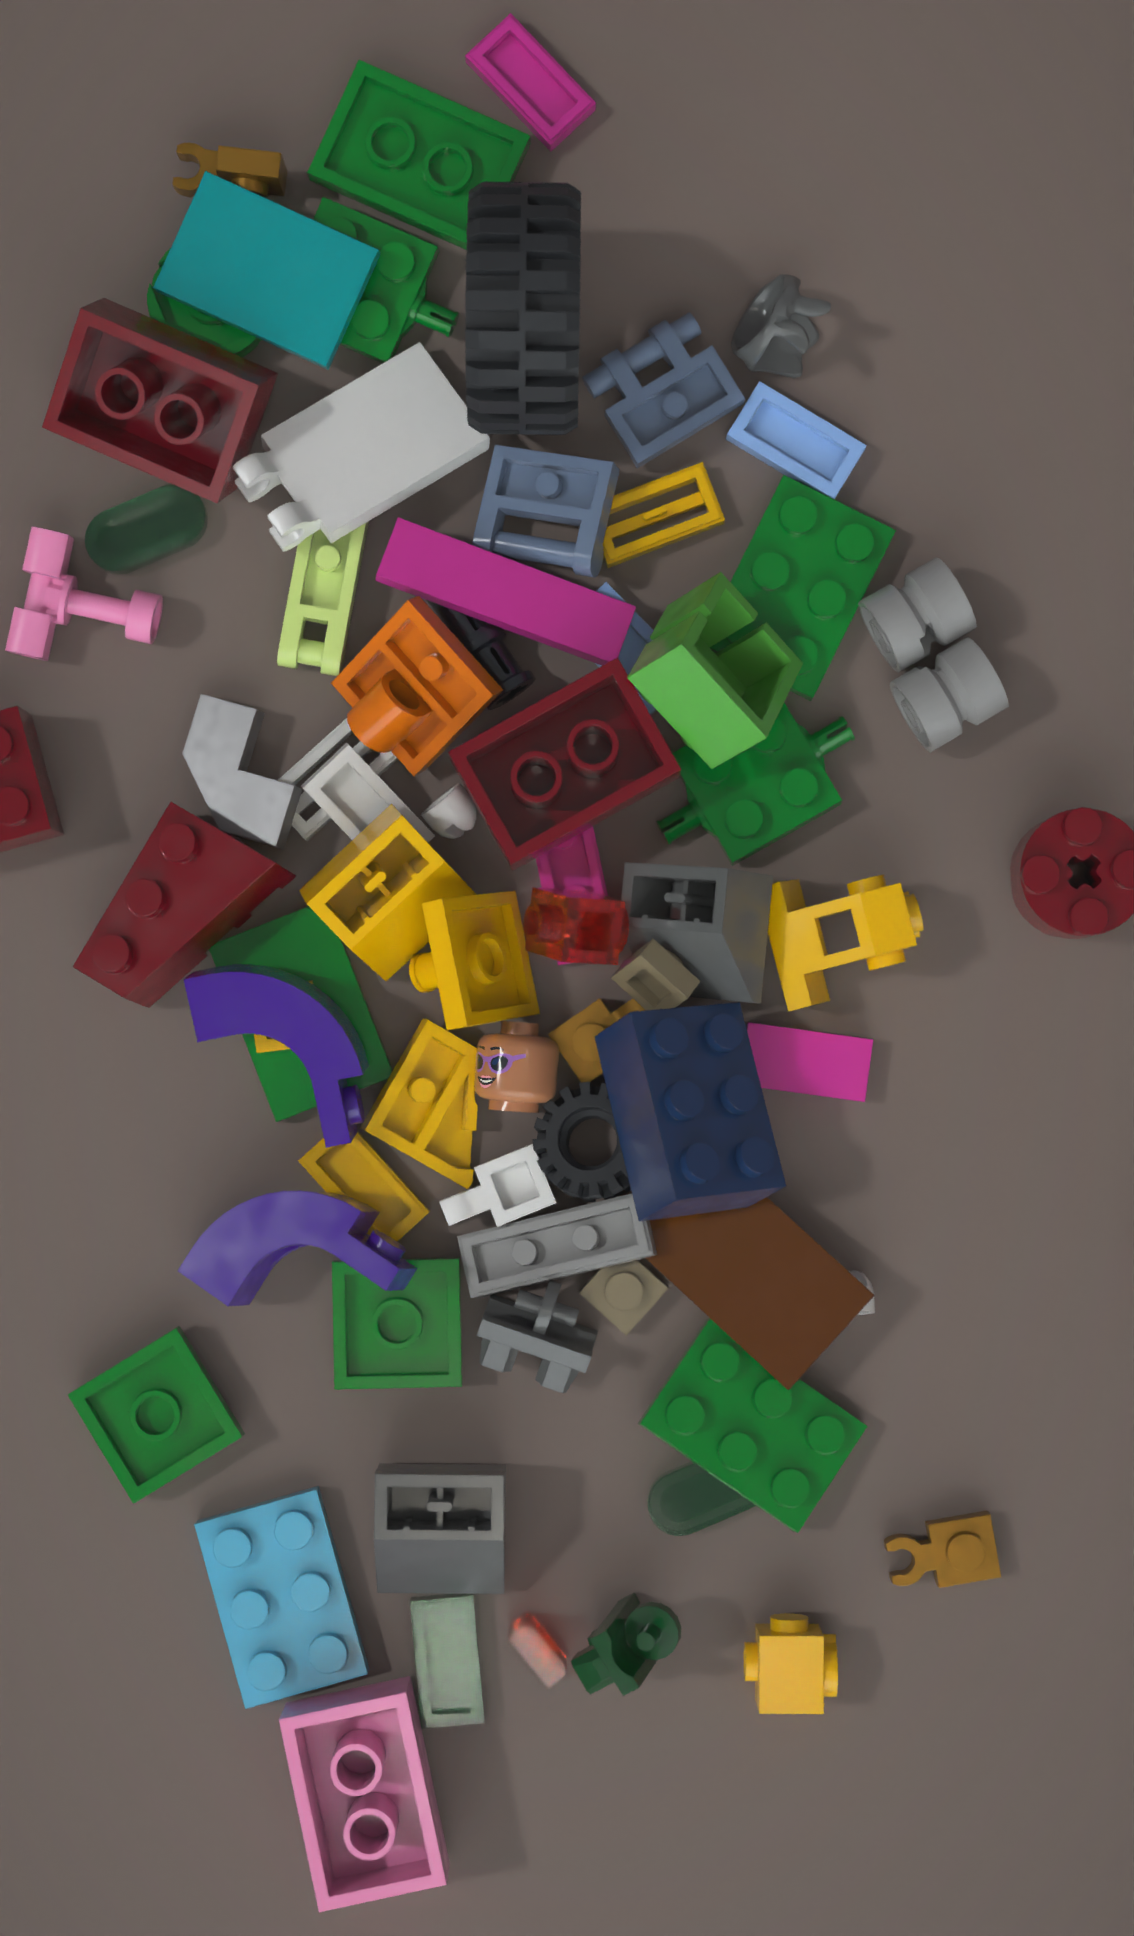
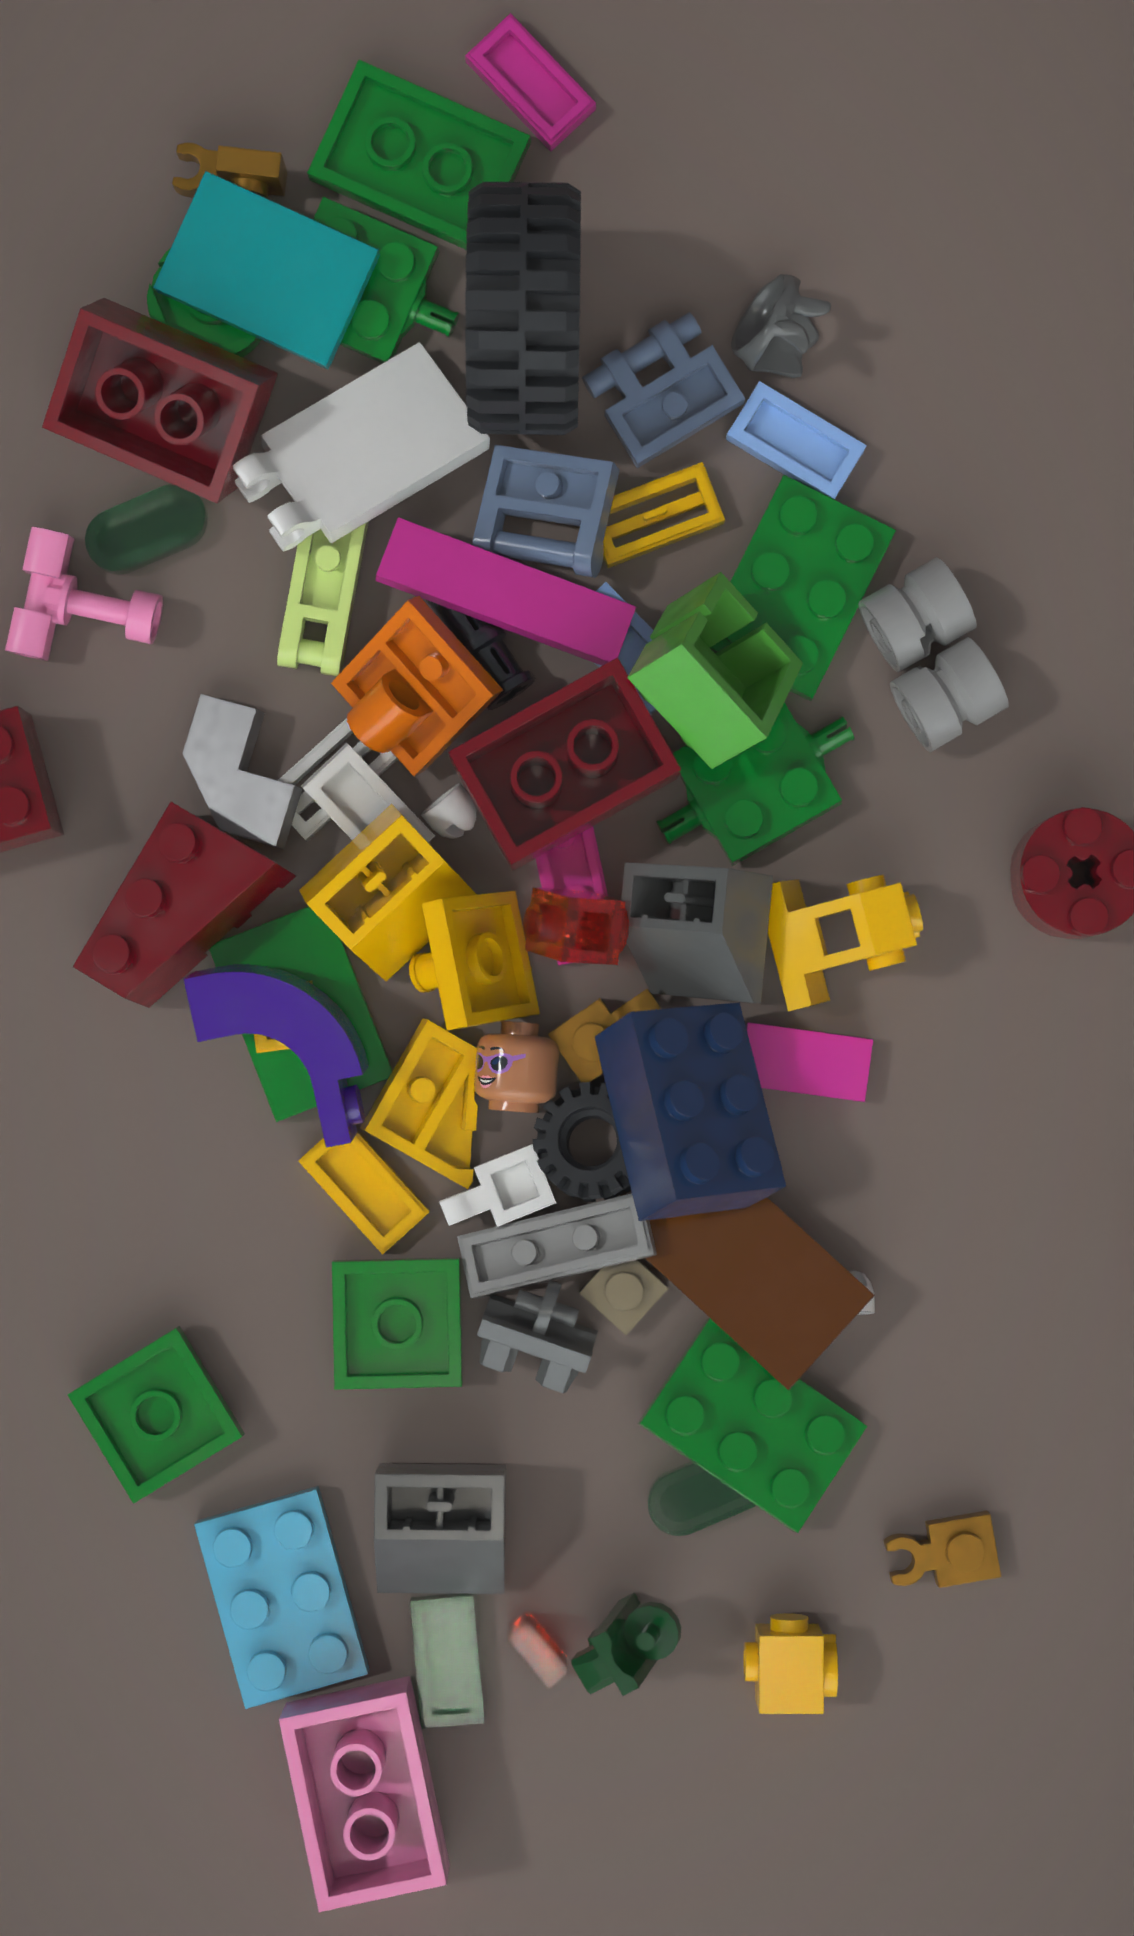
(255, 1235): dark purple arch -> none
(655, 977): dark tan plate -> none

